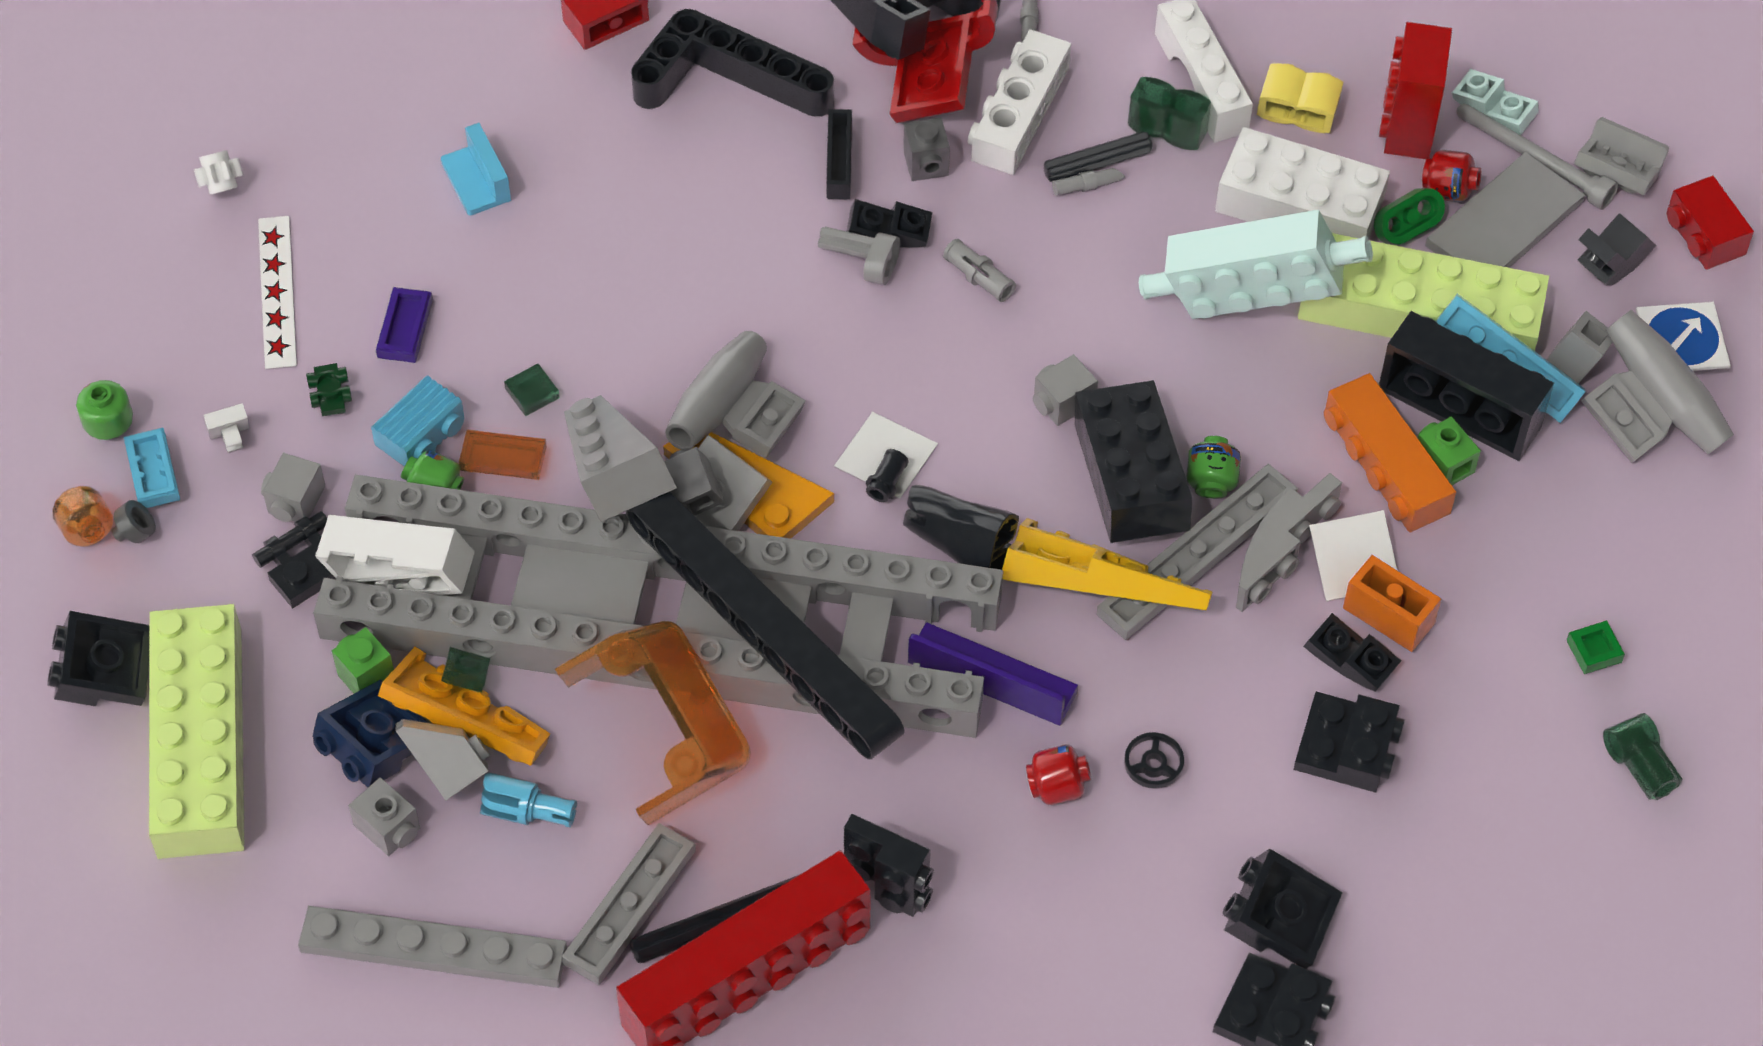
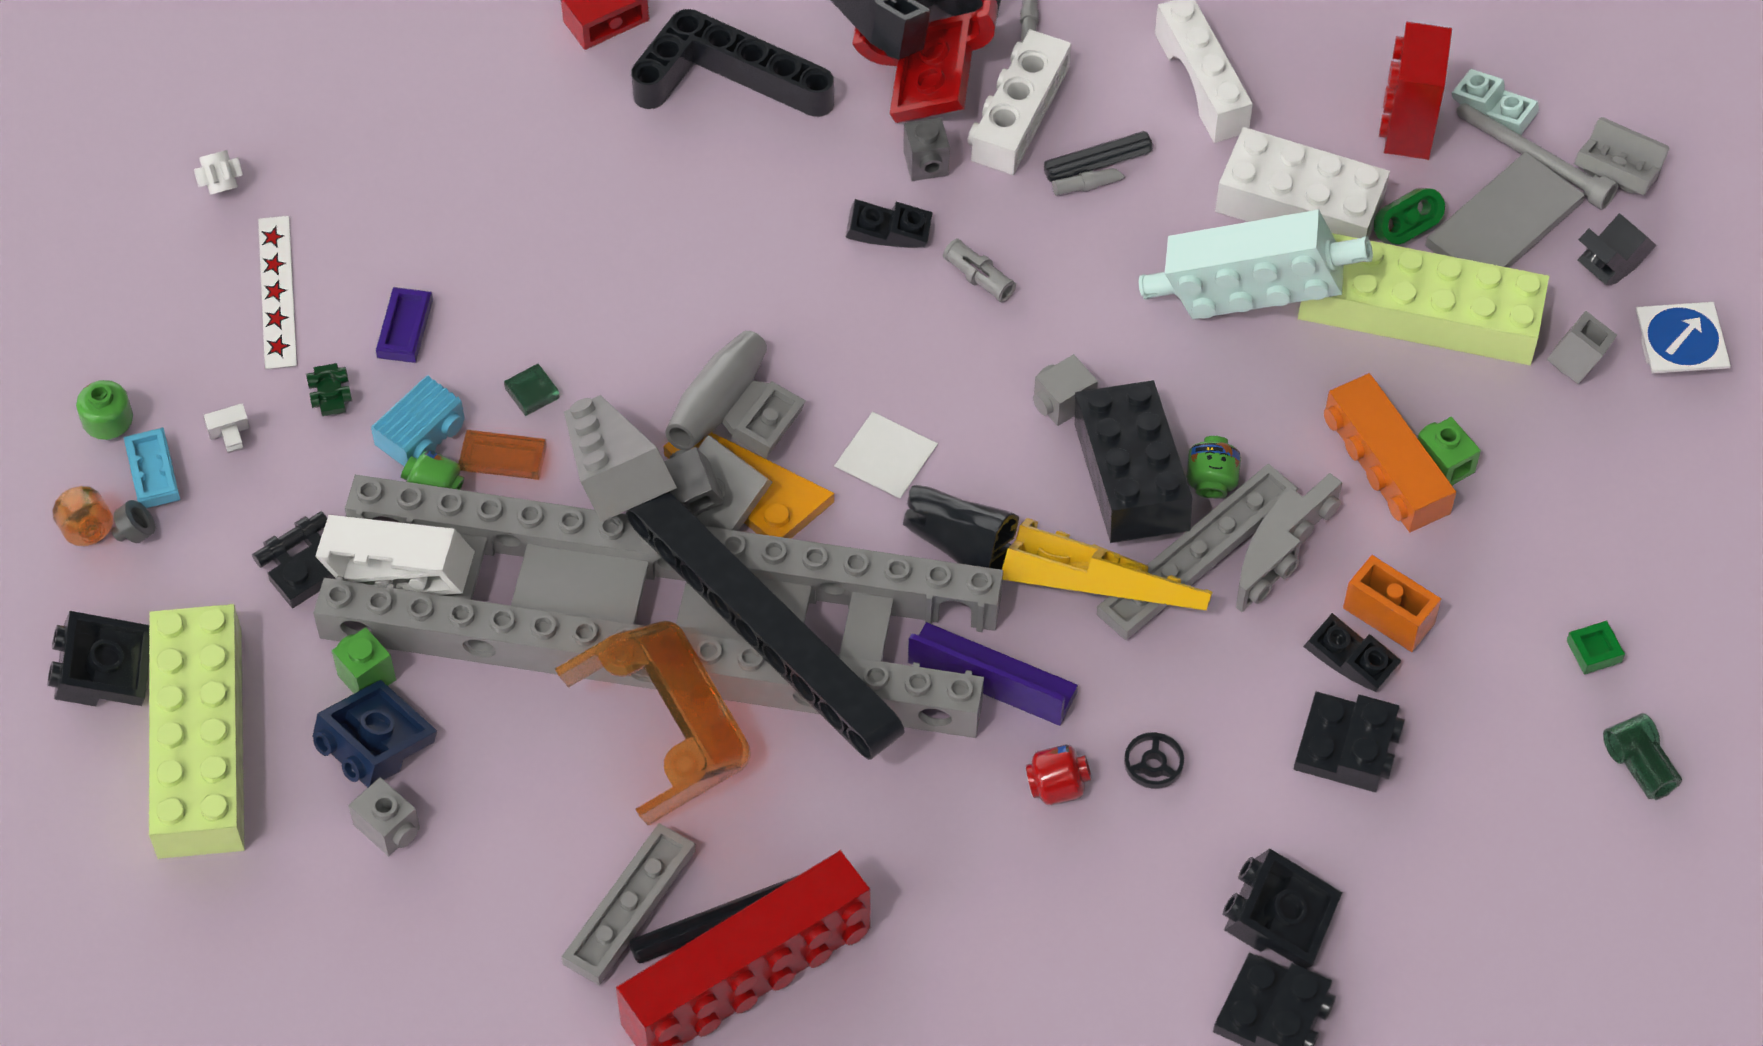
(293, 488): light grey brick -> none
(419, 688): light orange wing -> none
(432, 946): light grey plate -> none
(445, 754): light grey slope -> none
(465, 669): clear green tile -> none
(477, 173): medium azure panel -> none
(523, 802): medium azure arm -> none
(839, 154): black piece -> none
(880, 252): light grey piece -> none
(882, 484): black pin -> none
(891, 861): black plate -> none
(1169, 113): clear green brick -> none
(1299, 98): light yellow brick -> none
(1346, 545): white sticker -> none
(1451, 175): red head -> none
(1465, 381): black brick -> none
(1468, 320): medium azure plate -> none
(1654, 393): light grey plate -> none
(1709, 222): red brick -> none

